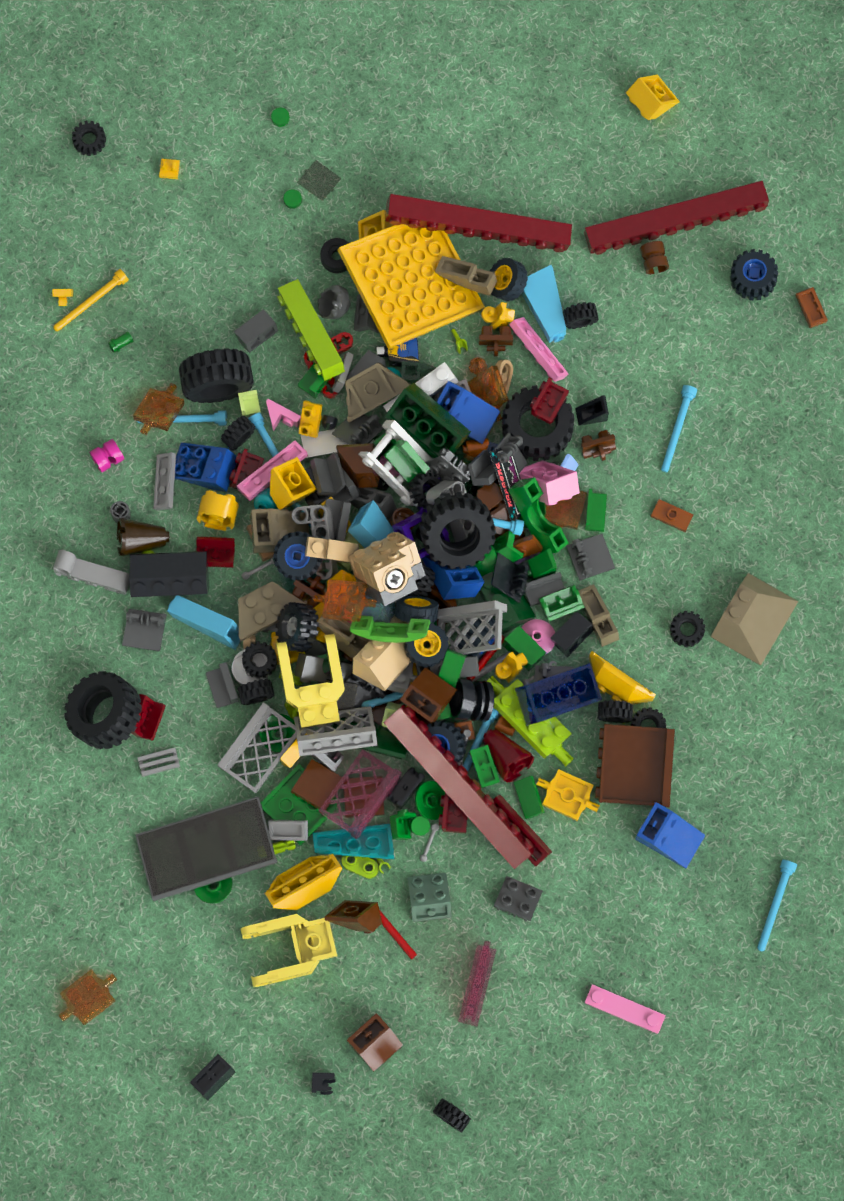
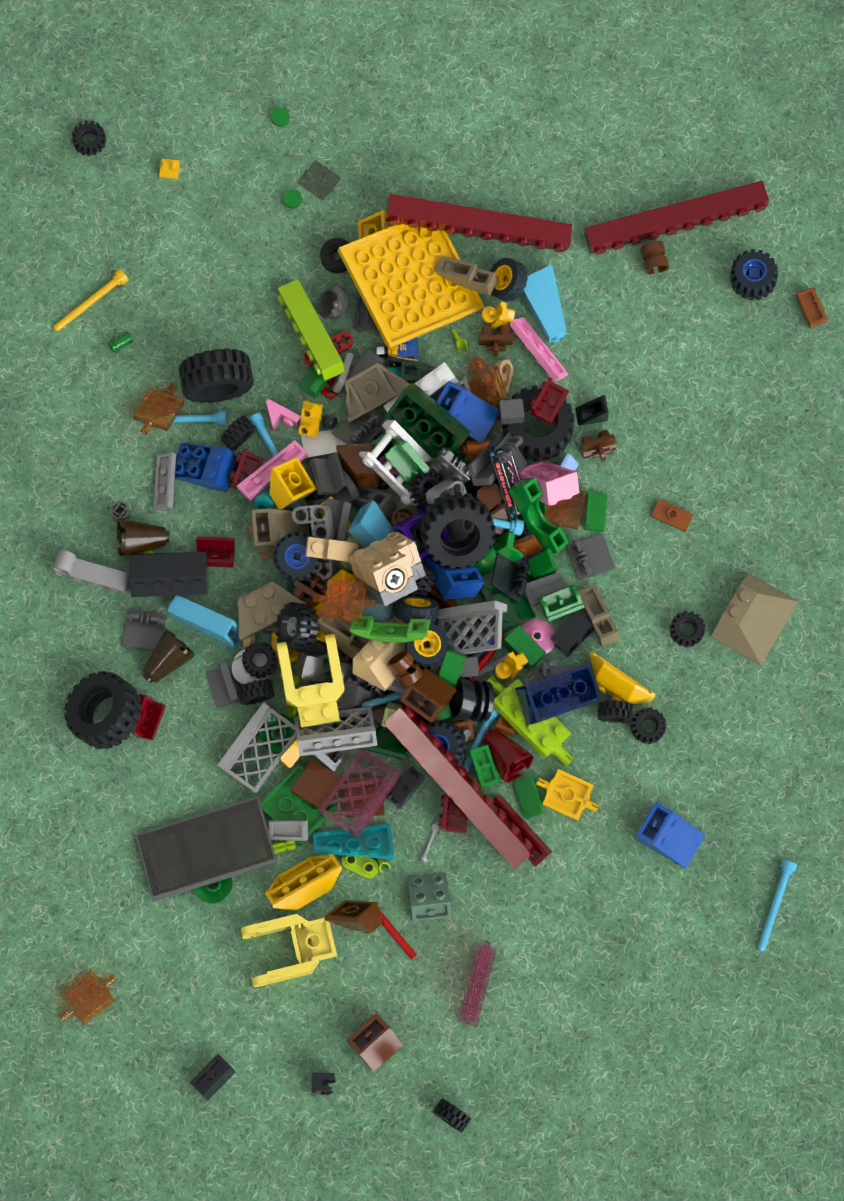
(62, 294): yellow tile -> none
(107, 455): dark pink wheel -> none
(160, 761): light grey tile -> none
(166, 657): none -> dark brown cone
(218, 510): yellow brick -> none
(246, 575): light grey hinge -> none
(249, 403): yellowish green panel -> none
(256, 331): dark grey hinge -> none
(400, 824): green bracket -> none
(406, 670): none -> reddish brown wheel
(419, 825): green tile -> none
(433, 792): green dish -> none
(511, 411): none -> dark grey panel
(518, 898): dark grey hinge -> none
(580, 315): black tyre -> none
(625, 1009): bright pink plate -> none
(635, 765): reddish brown panel -> none
(651, 96): yellow slope -> none
(688, 393): medium azure piece -> none

